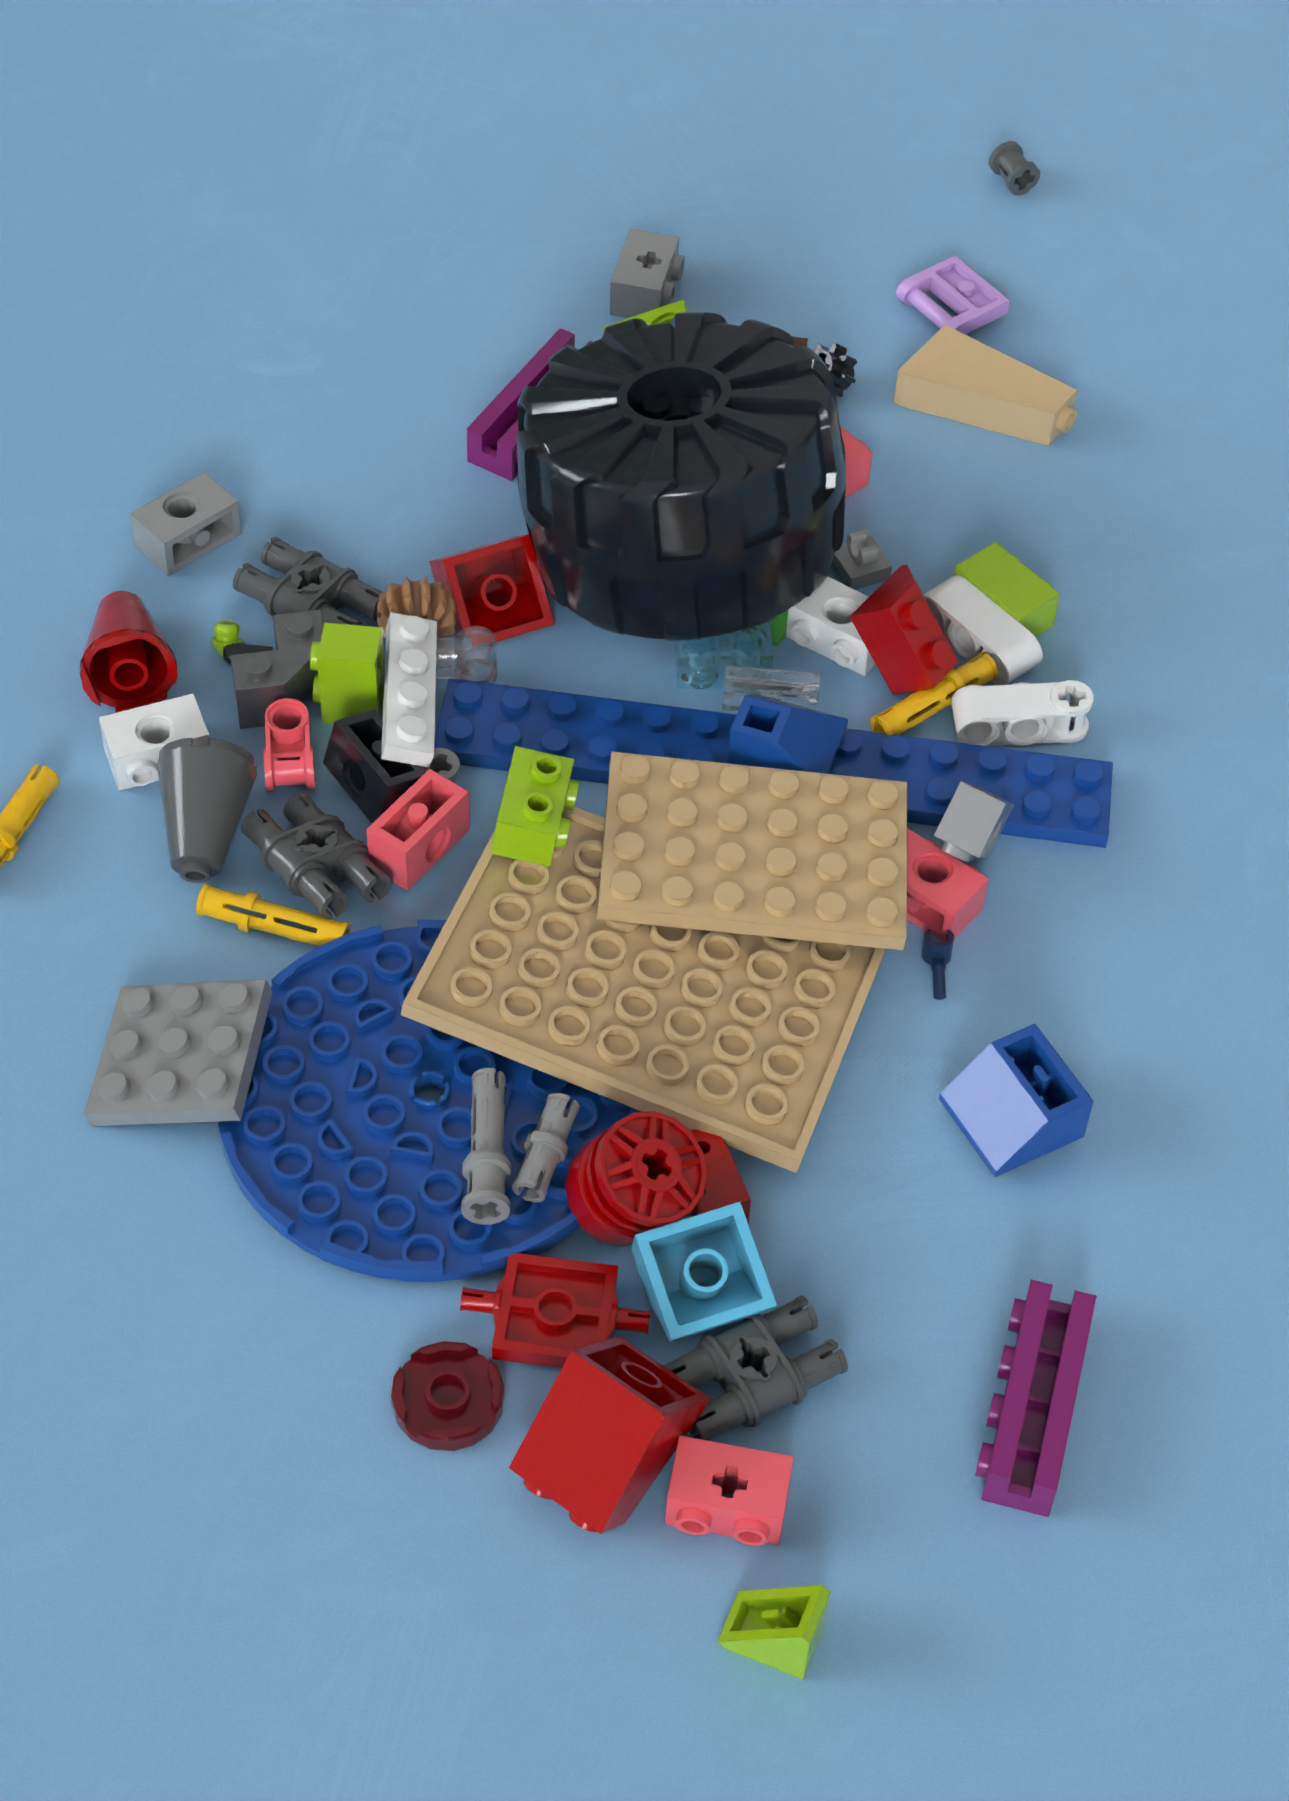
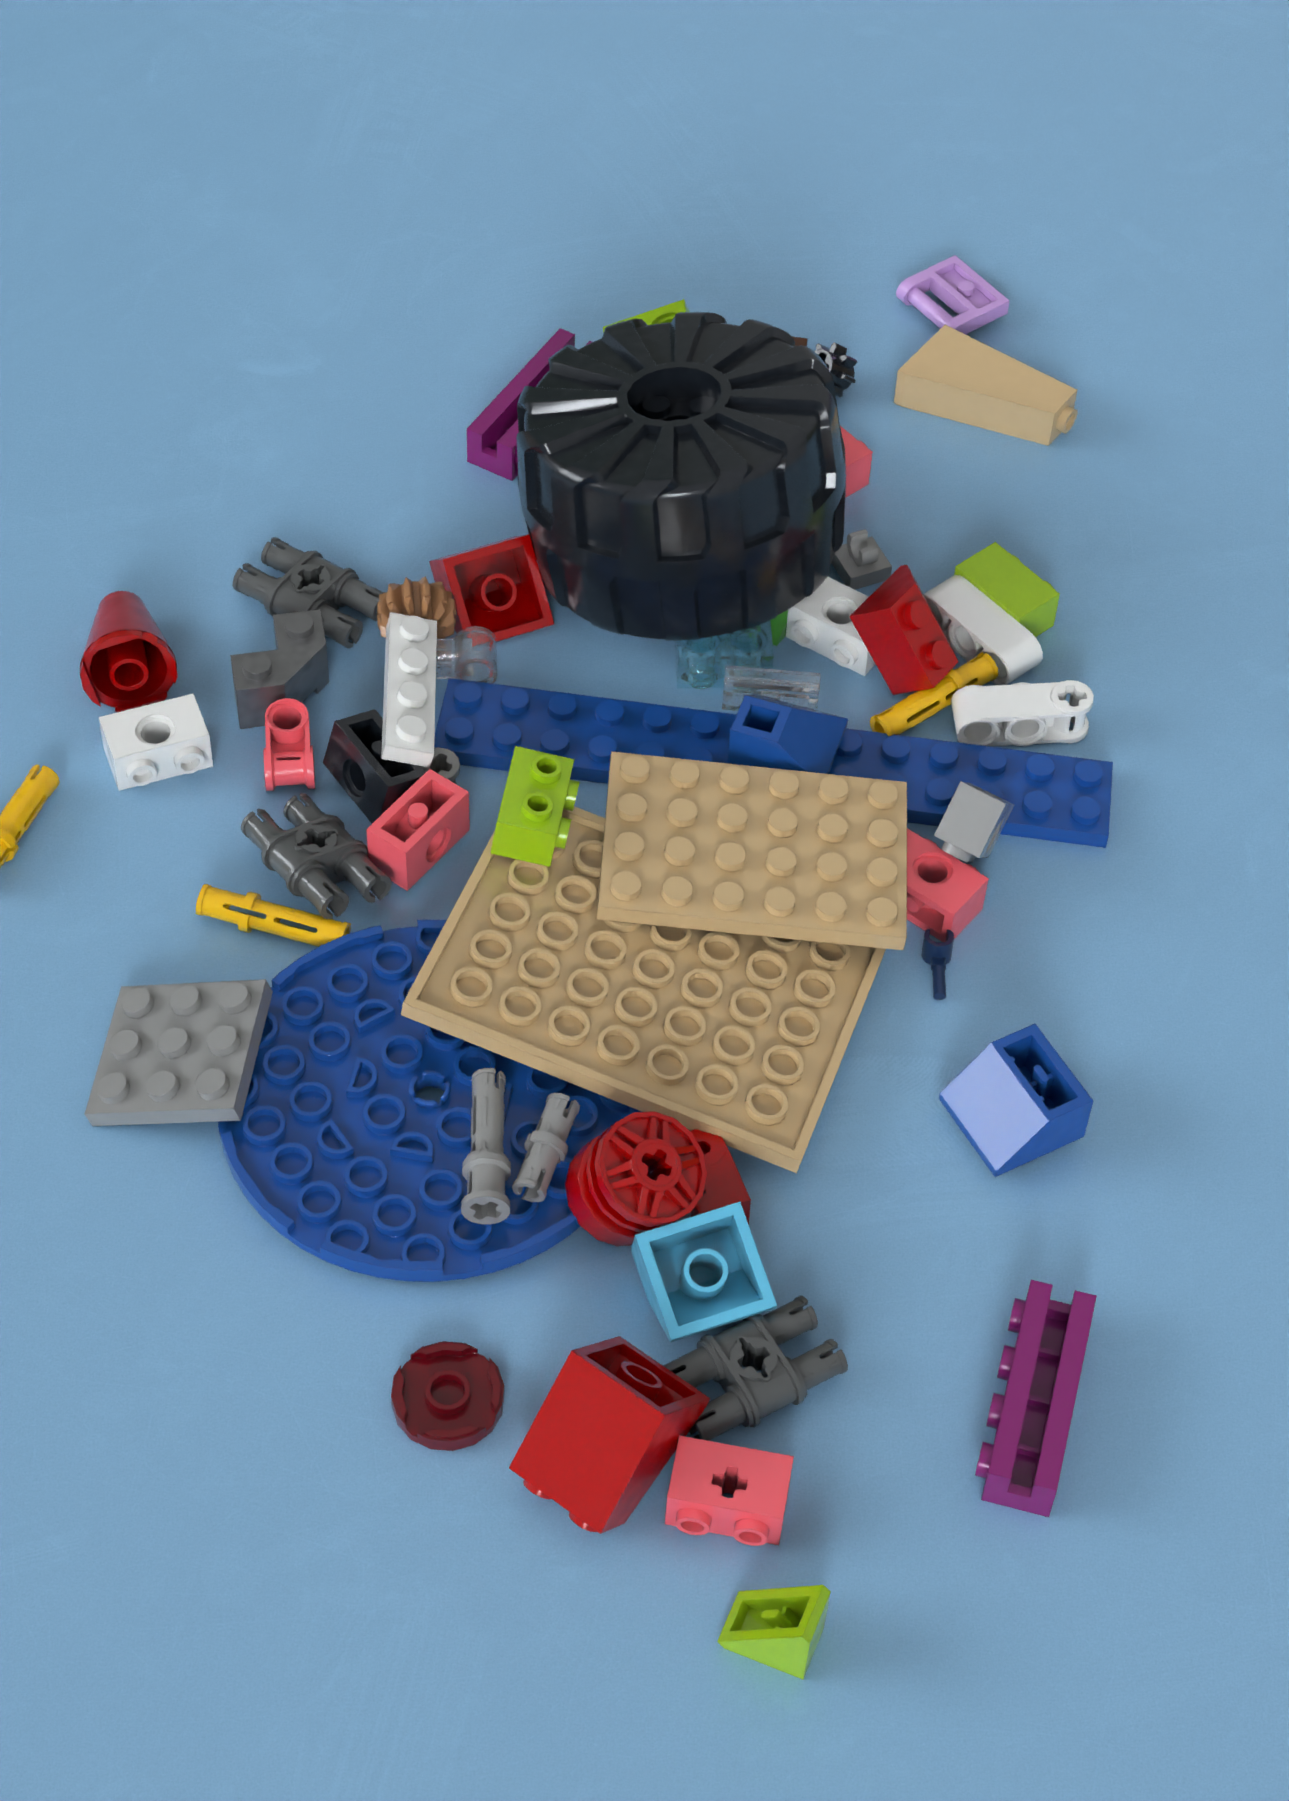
(186, 523): light grey brick -> none
(203, 802): dark grey cone -> none
(228, 643): arm -> none
(348, 670): lime brick -> none
(552, 1308): red plate -> none
(645, 273): light grey brick -> none
(1014, 168): dark grey bush -> none

